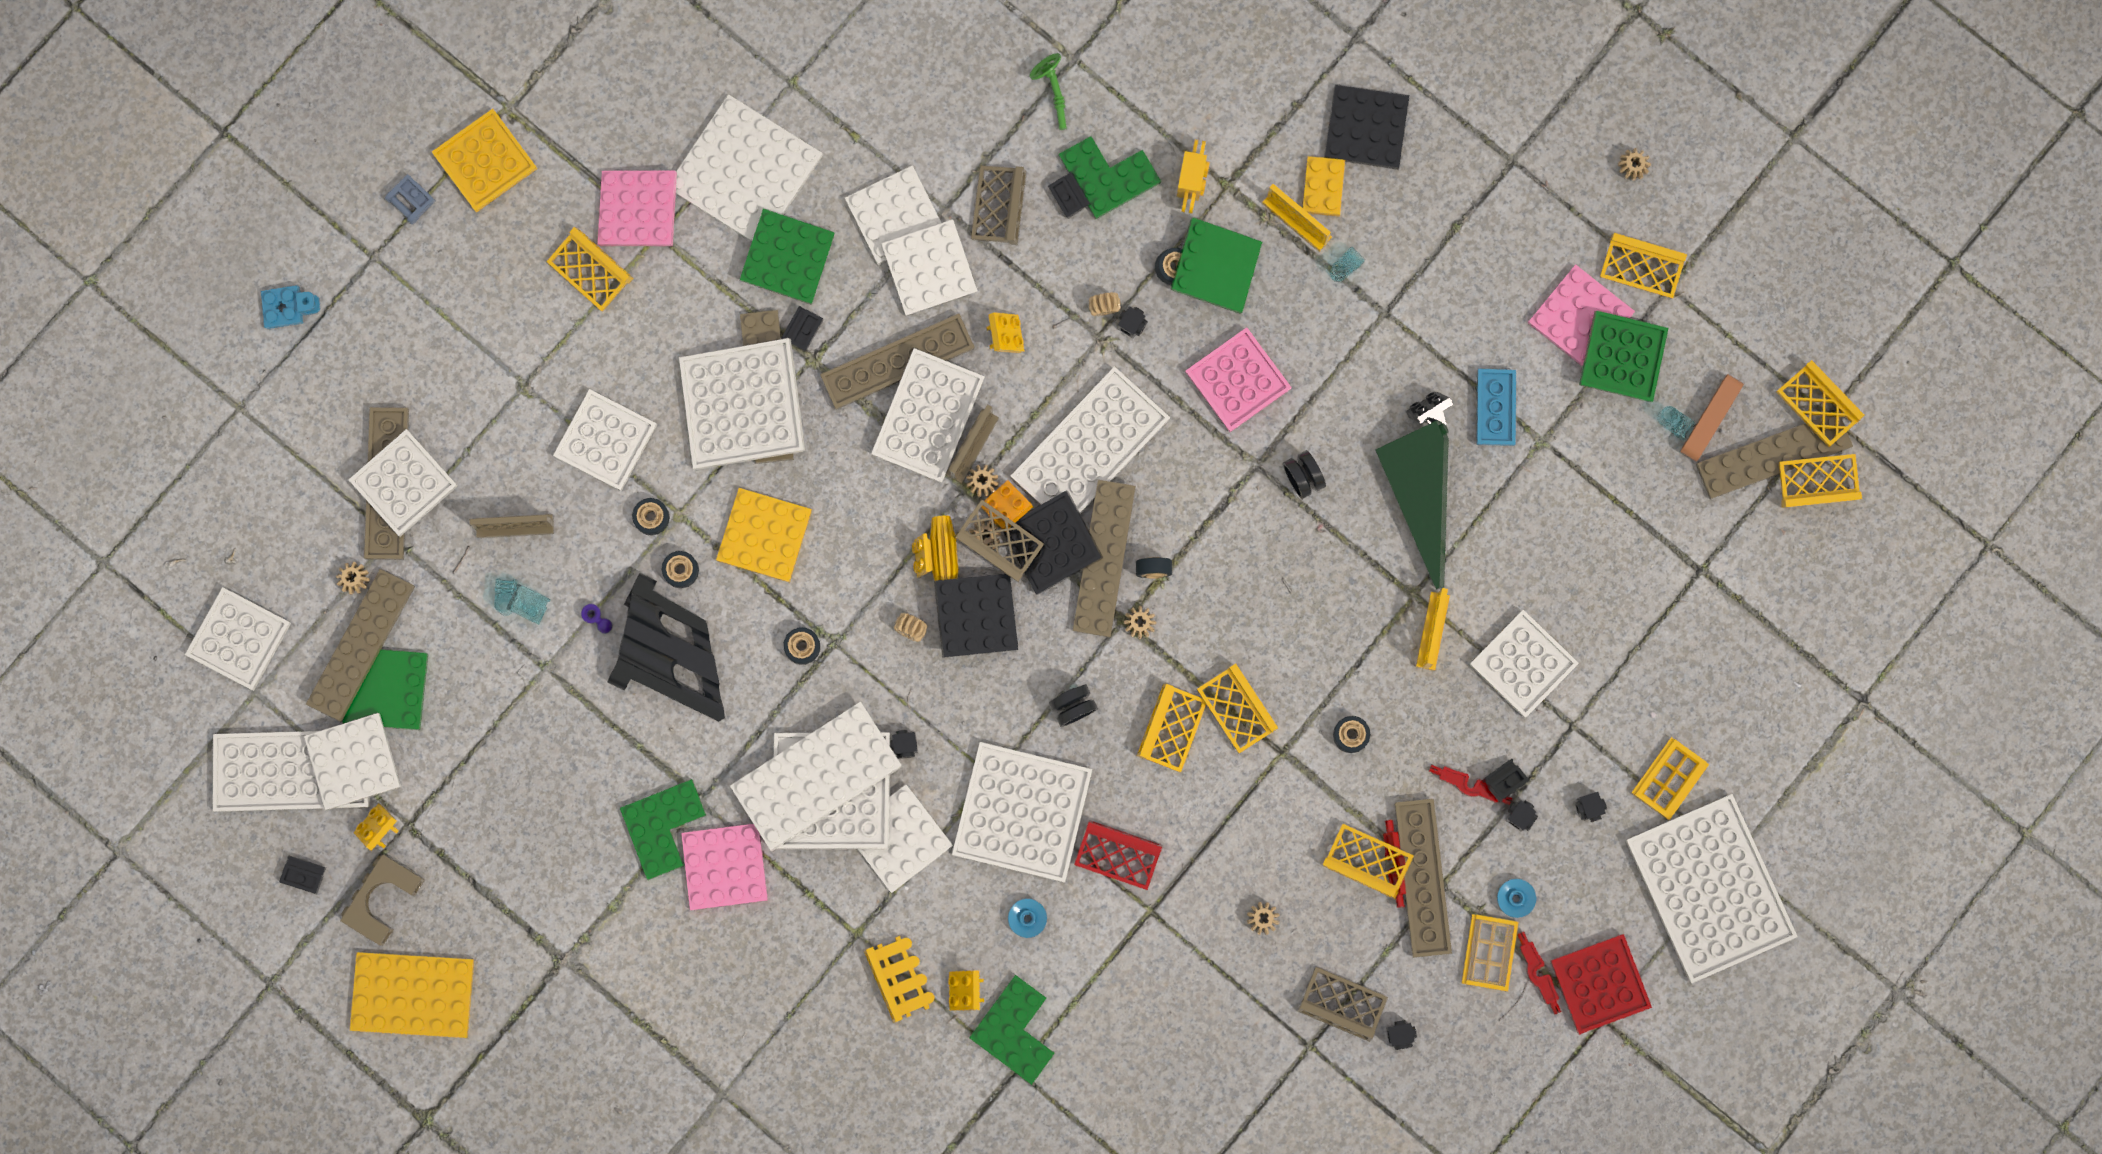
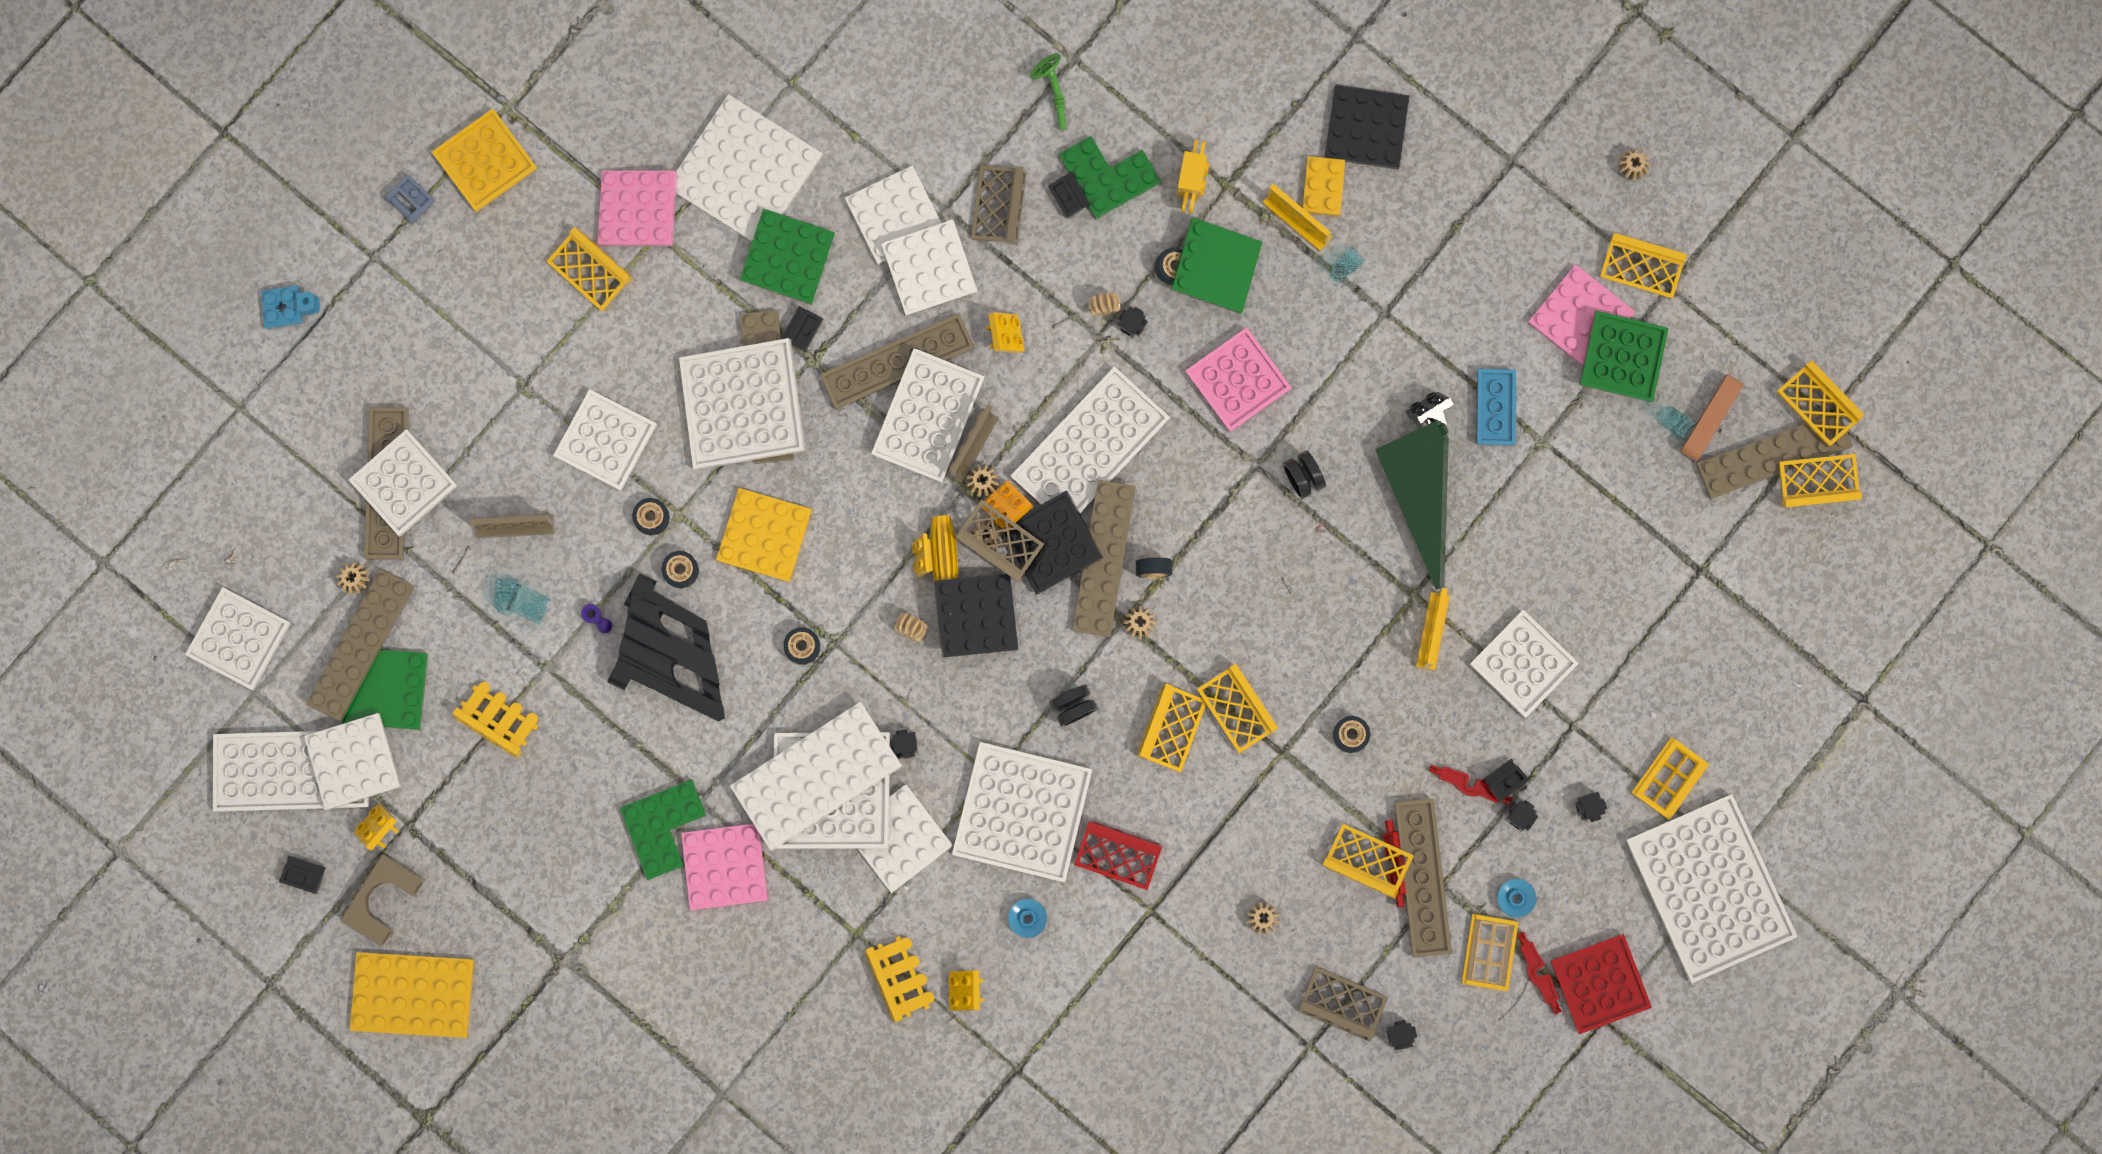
(486, 718): none -> yellow fence
(1004, 1034): green plate -> none

